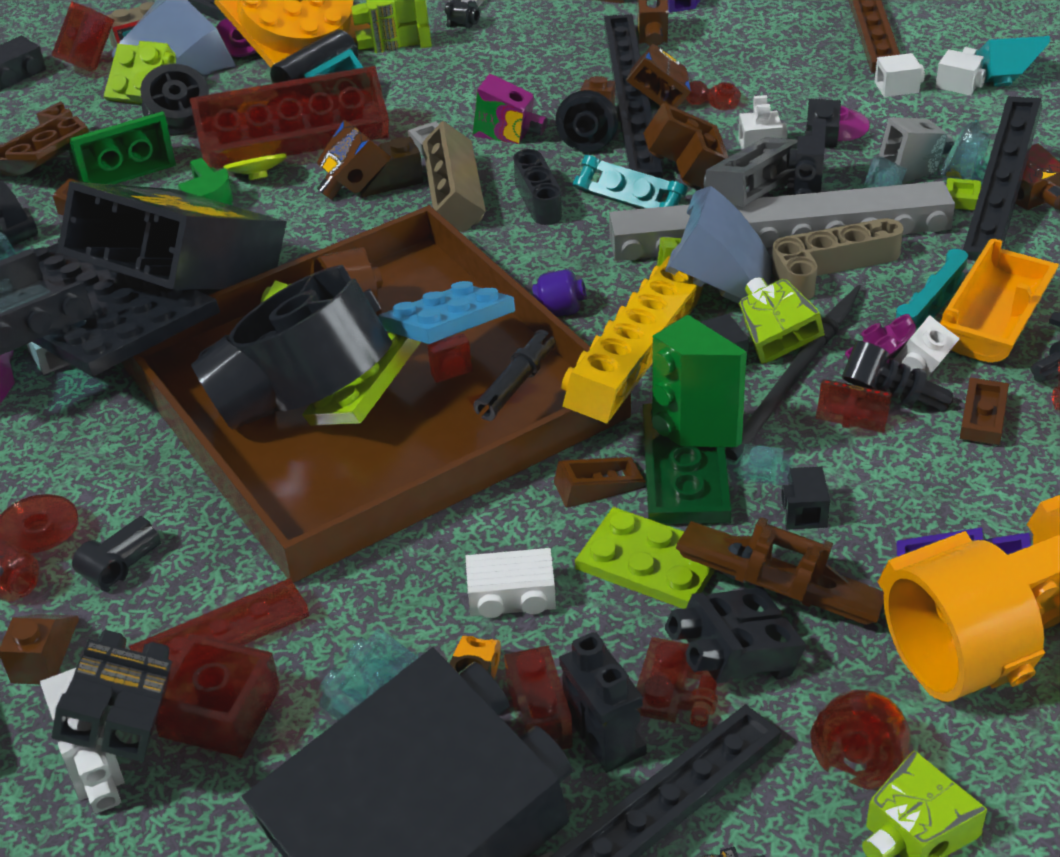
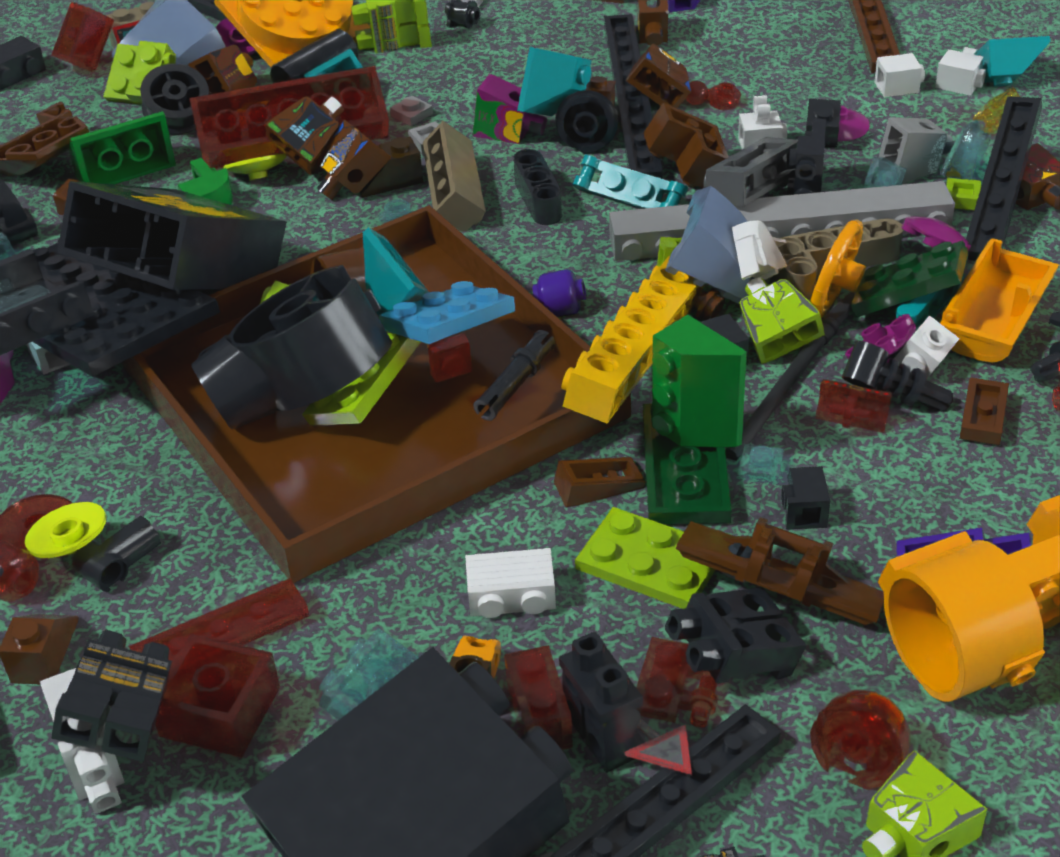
(65, 530): none -> neon yellow dish
(226, 69): none -> reddish brown torso
(305, 130): none -> torso
(388, 273): none -> teal slope
(394, 209): none -> clear light blue plate
(411, 110): none -> light grey plate
(550, 79): none -> teal slope
(667, 750): none -> clear piece
(708, 304): none -> reddish brown plate
(757, 250): none -> white piece
(840, 268): none -> light orange piece
(910, 278): none -> dark green plate
(934, 230): none -> magenta dish
(993, 110): none -> clear yellow plate

